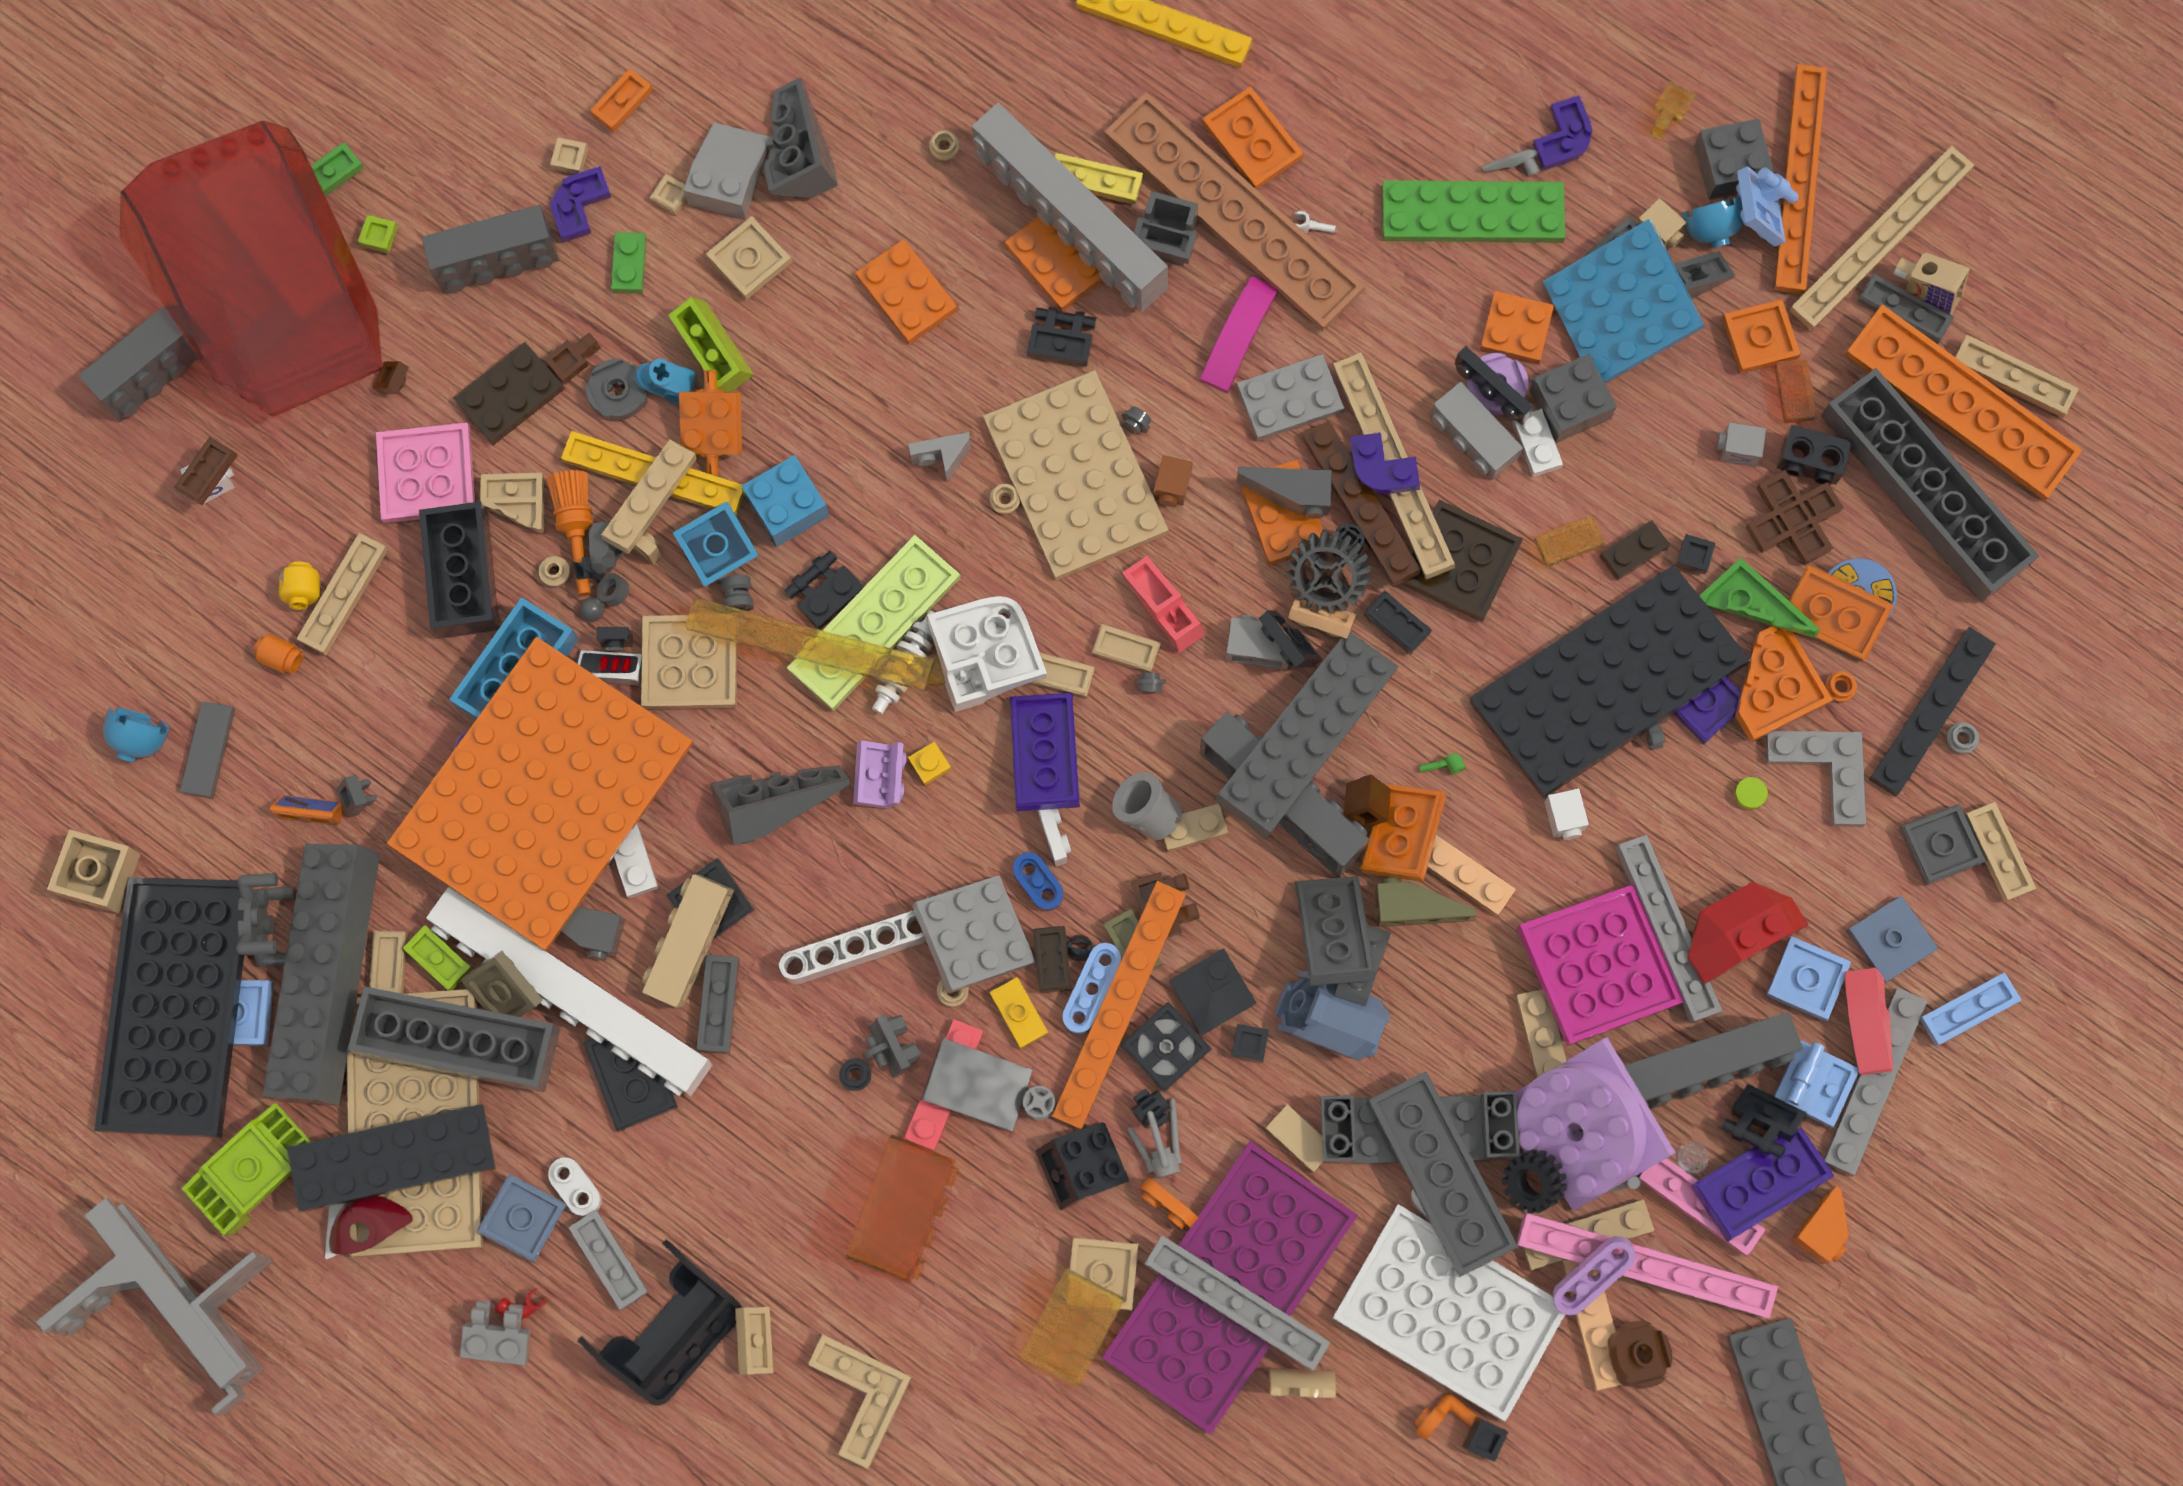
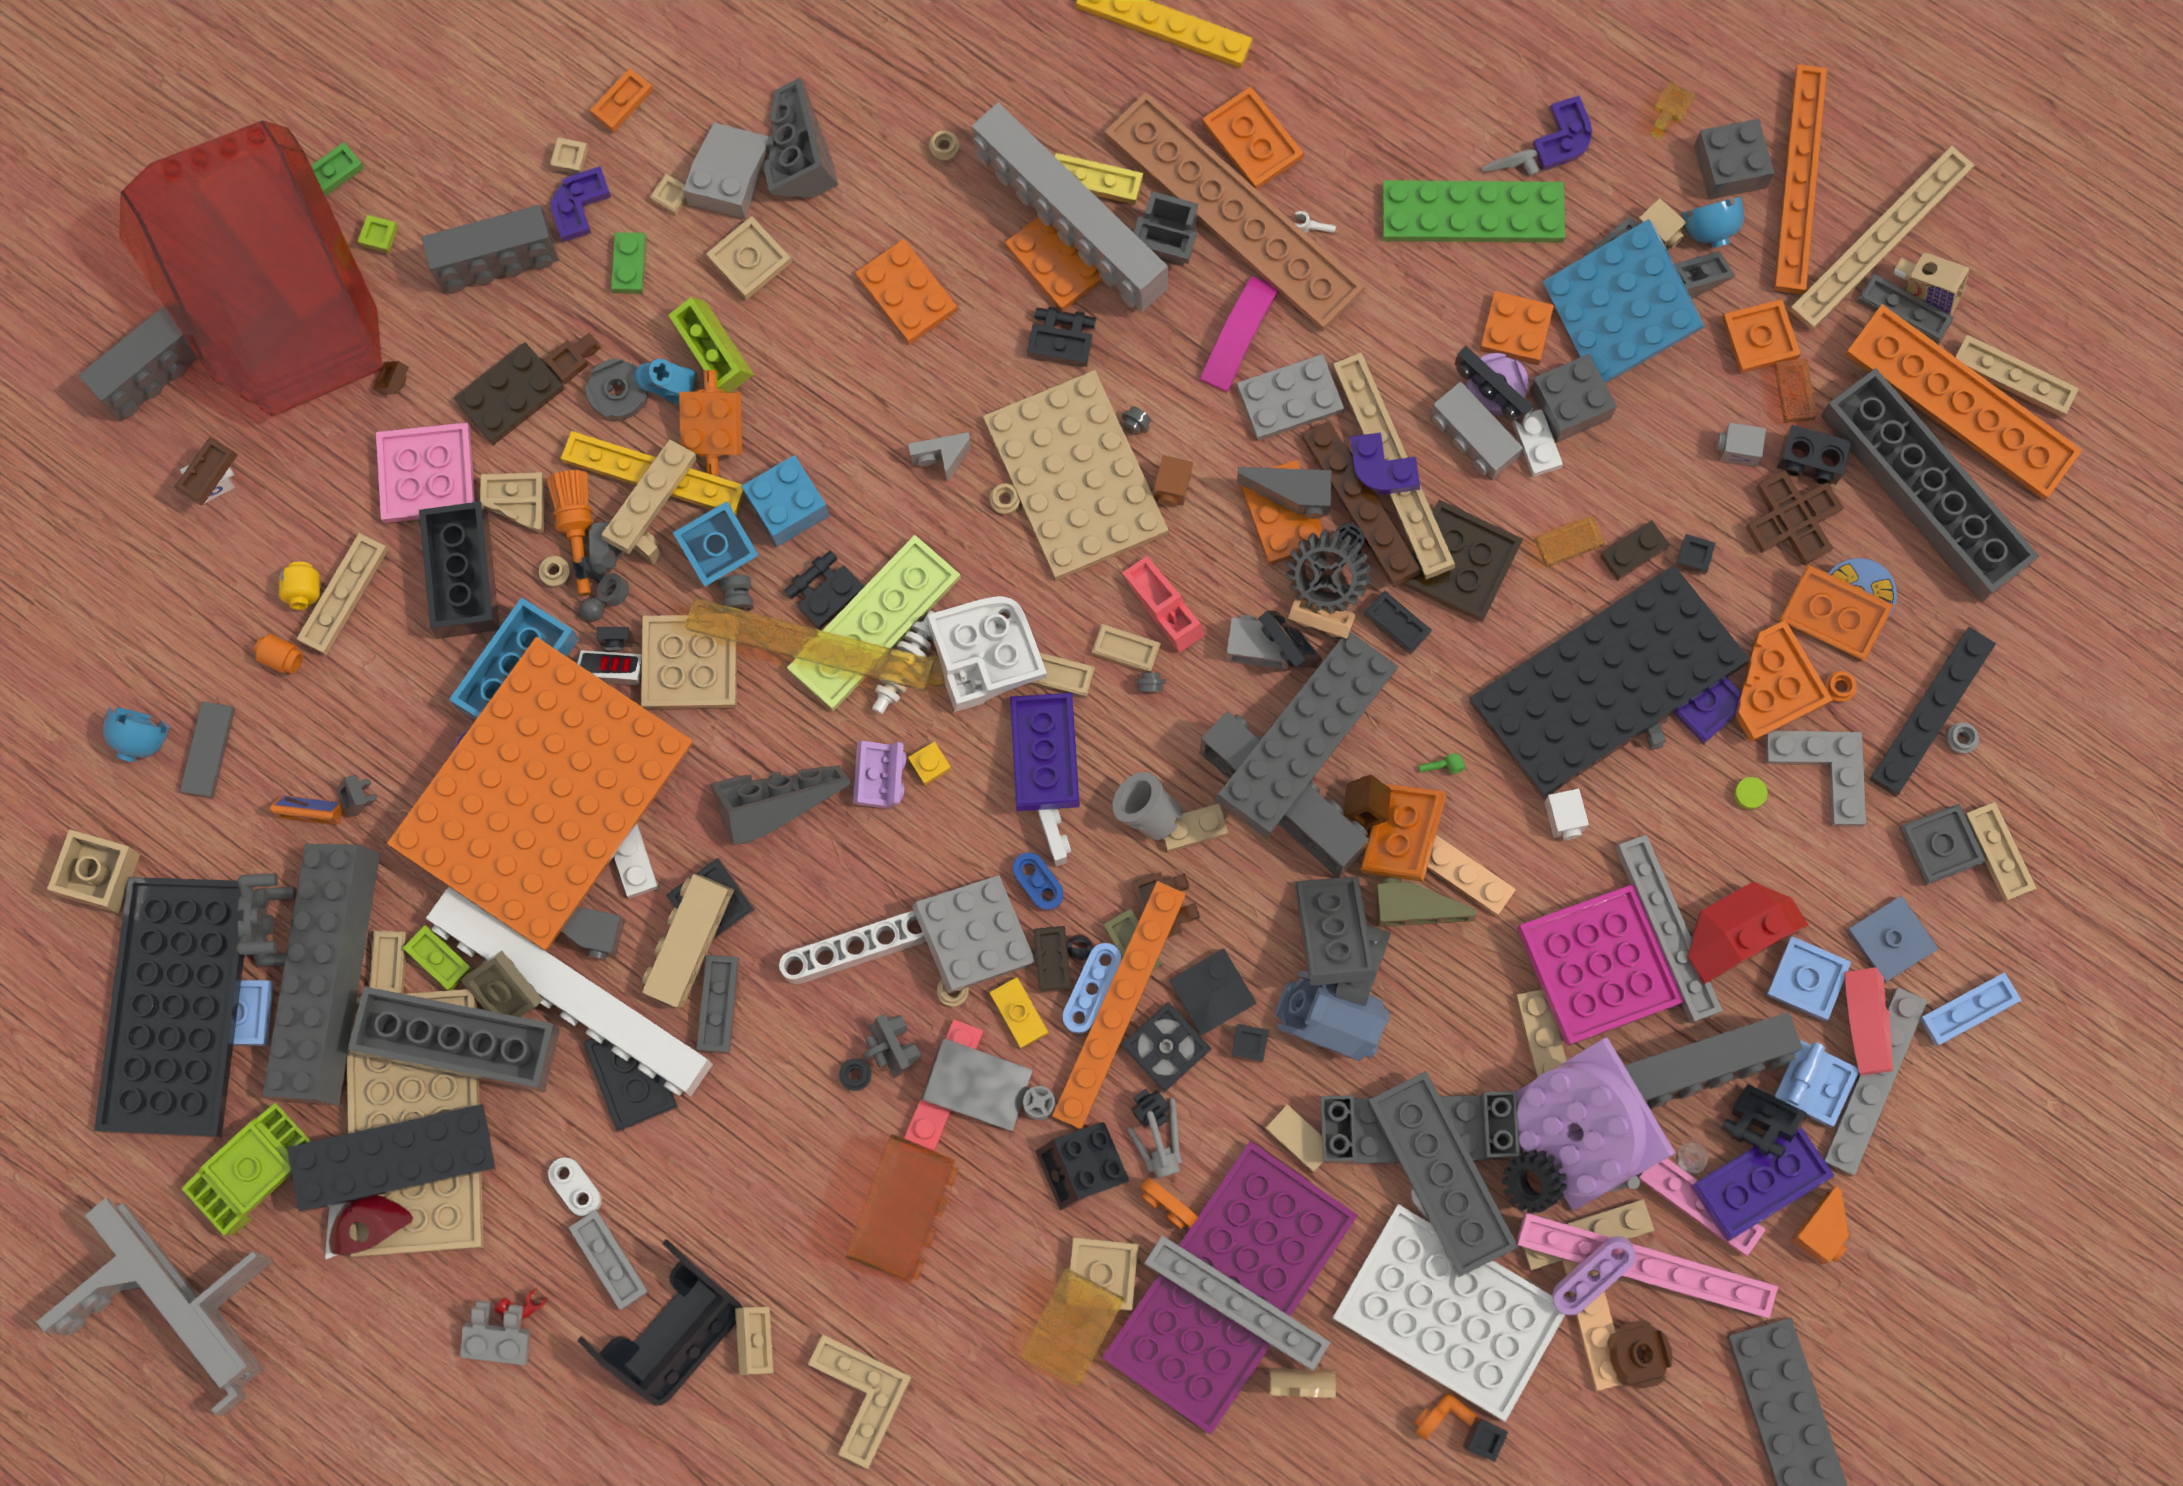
(521, 1218): sand blue plate -> none
(1750, 596): bright green wing -> none
(1760, 202): light blue plate -> none

